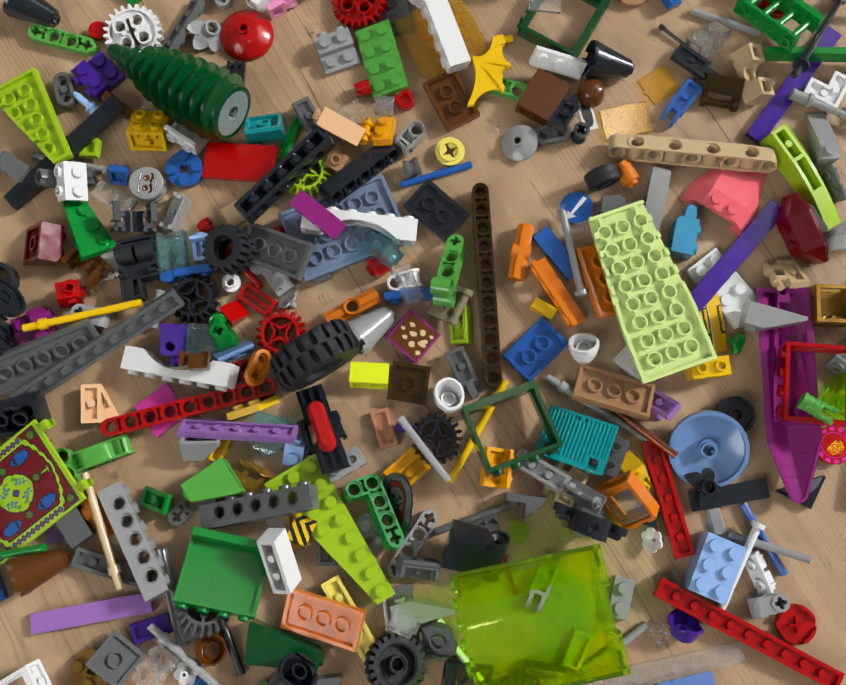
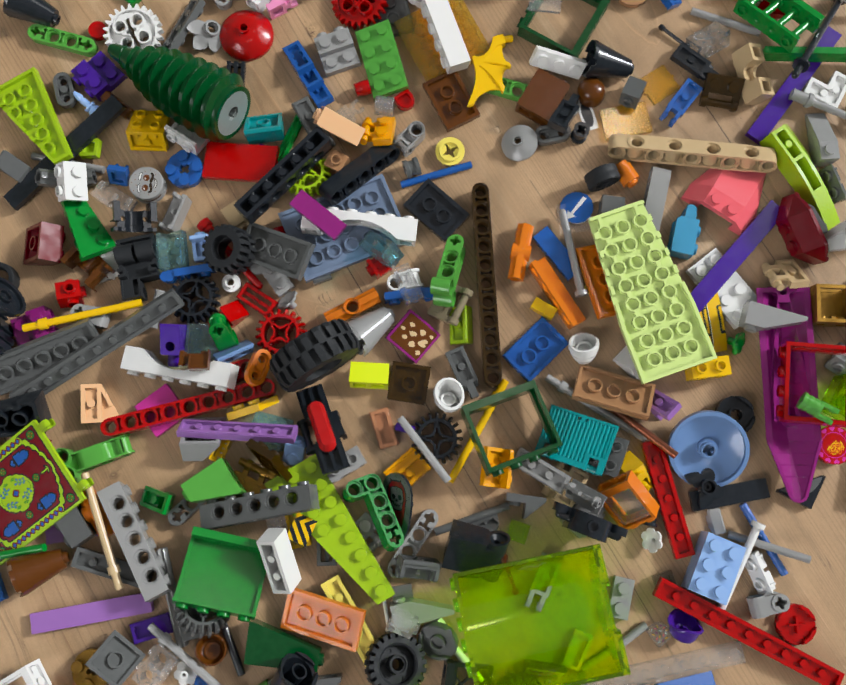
(269, 459): none -> dark brown plate
(308, 74): none -> blue slope
(632, 92): none -> dark grey brick

